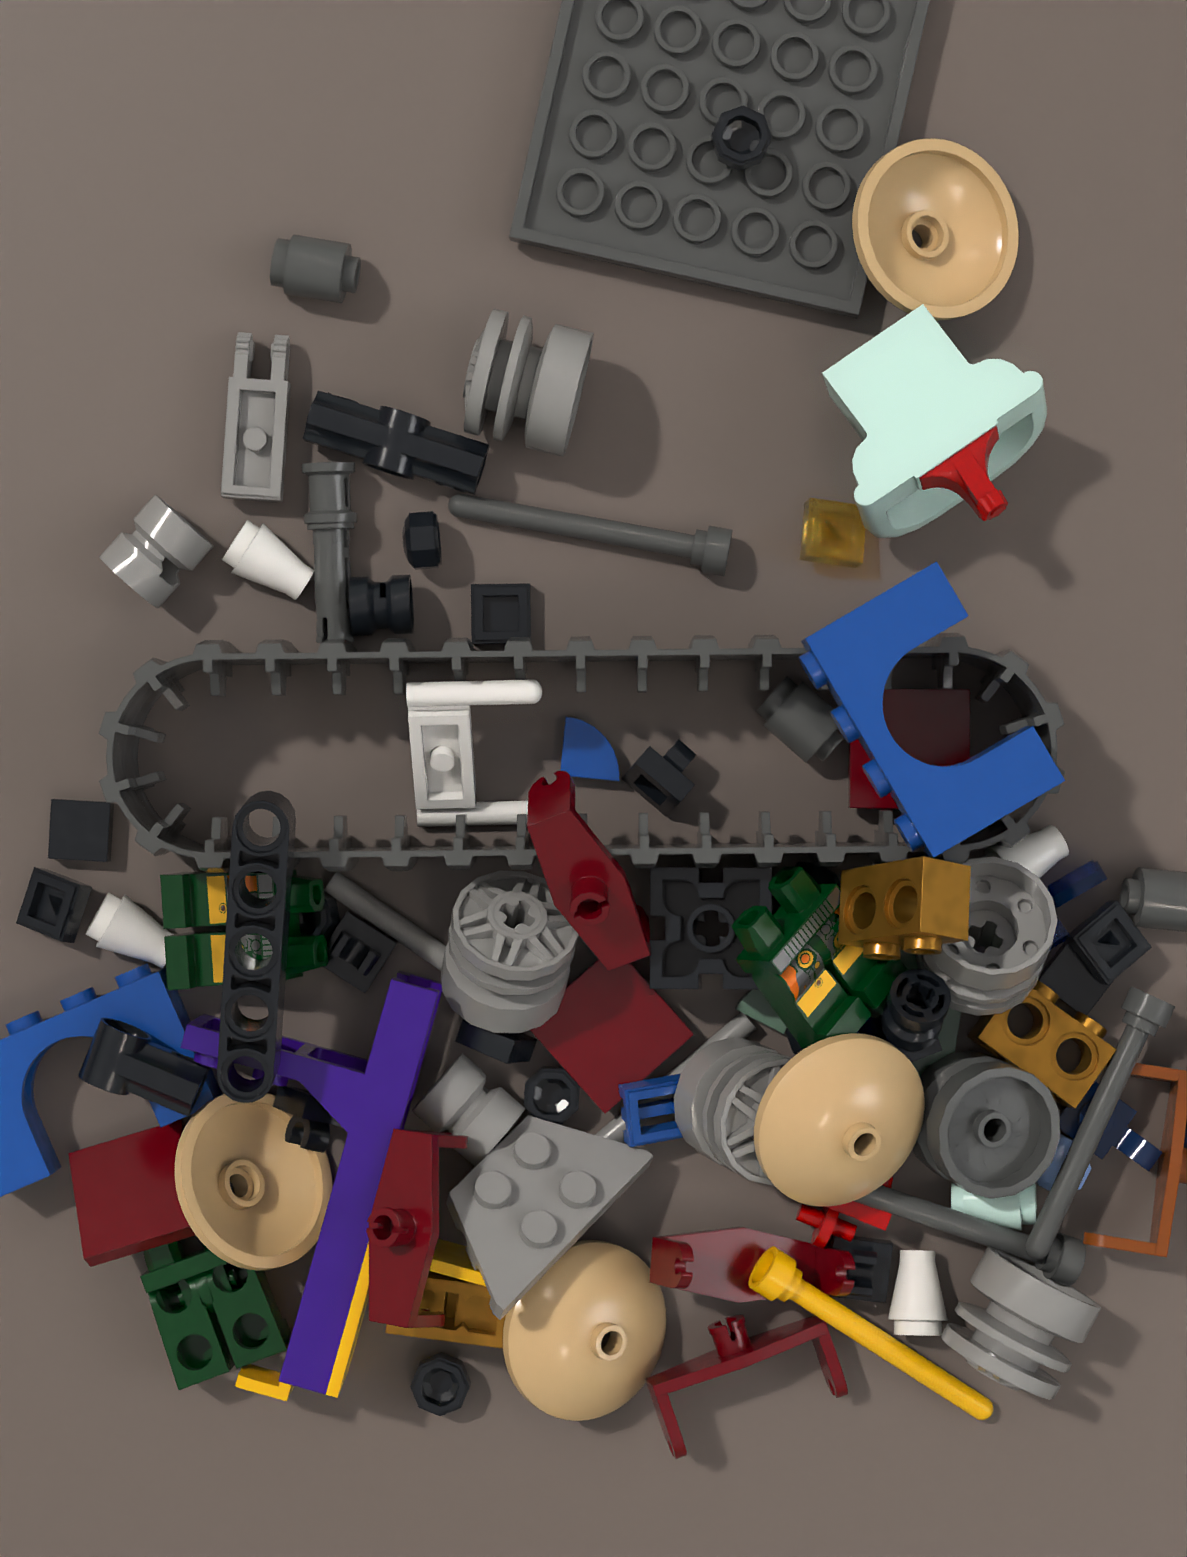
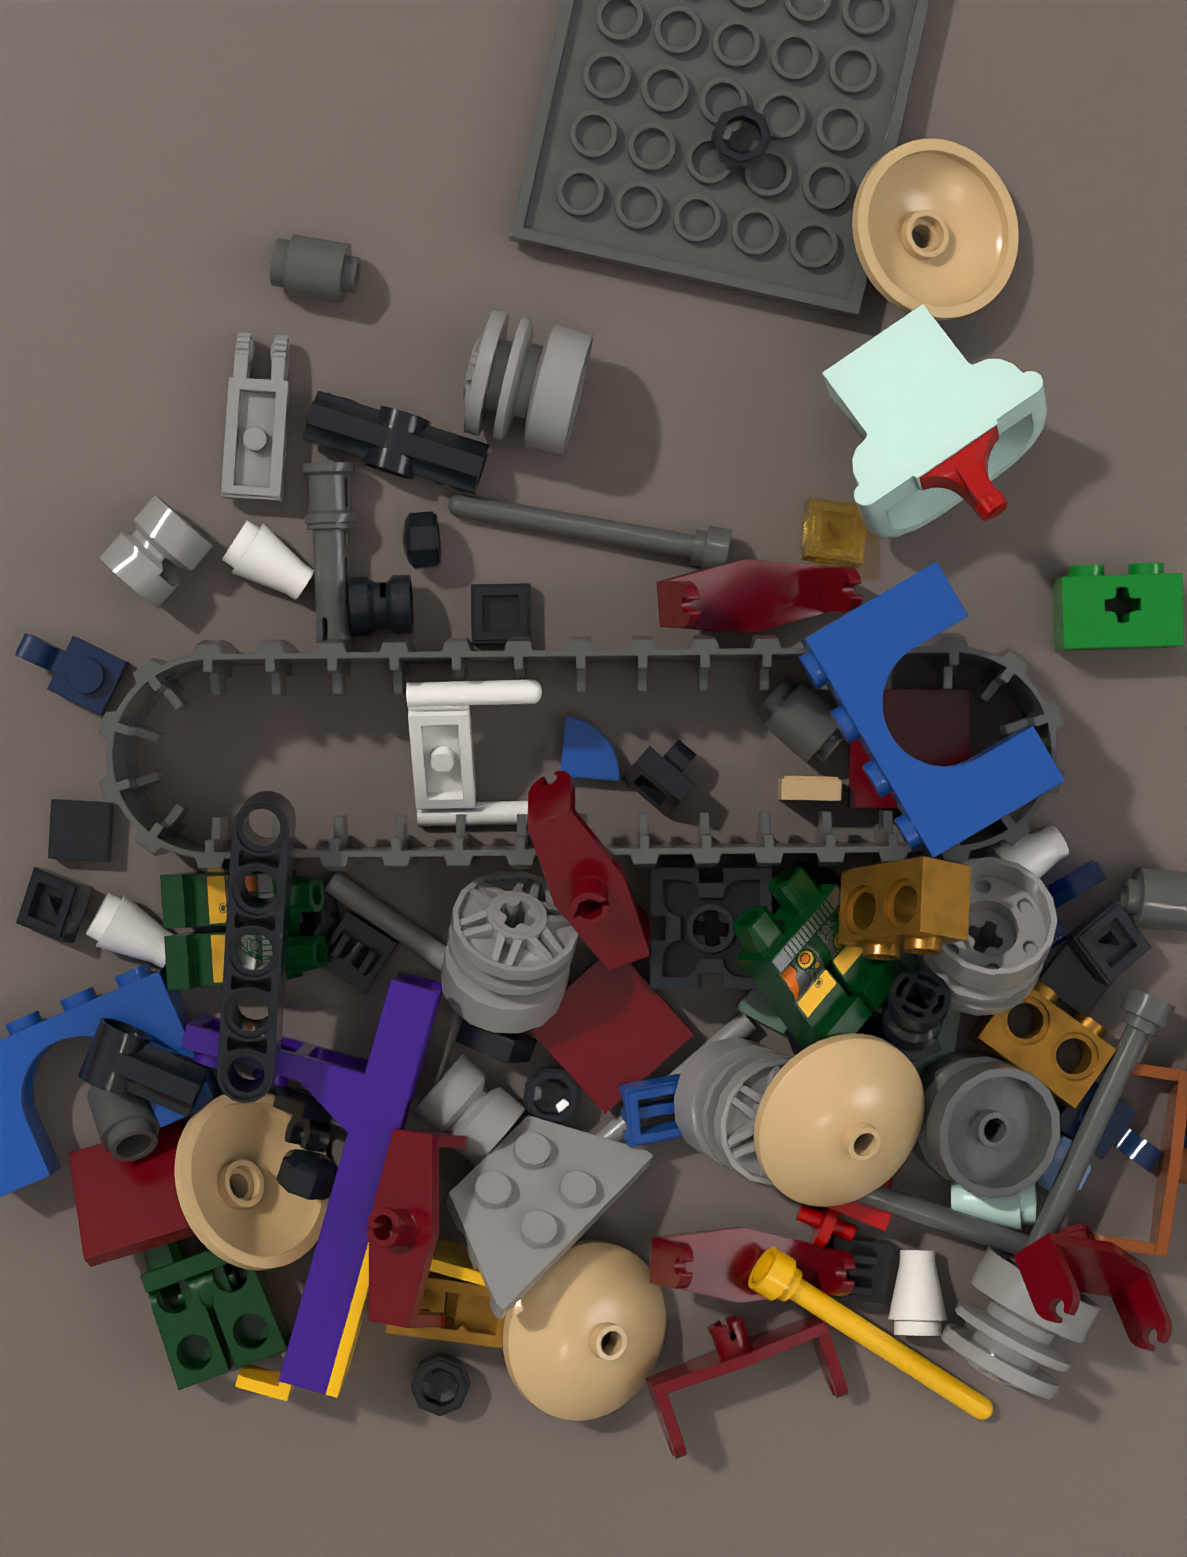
(80, 673): none -> dark blue plate
(124, 1124): none -> dark grey brick
(307, 1174): none -> black tile
(755, 595): none -> dark red piece
(809, 788): none -> tan tile
(1074, 1262): none -> dark red piece
(1153, 618): none -> green brick

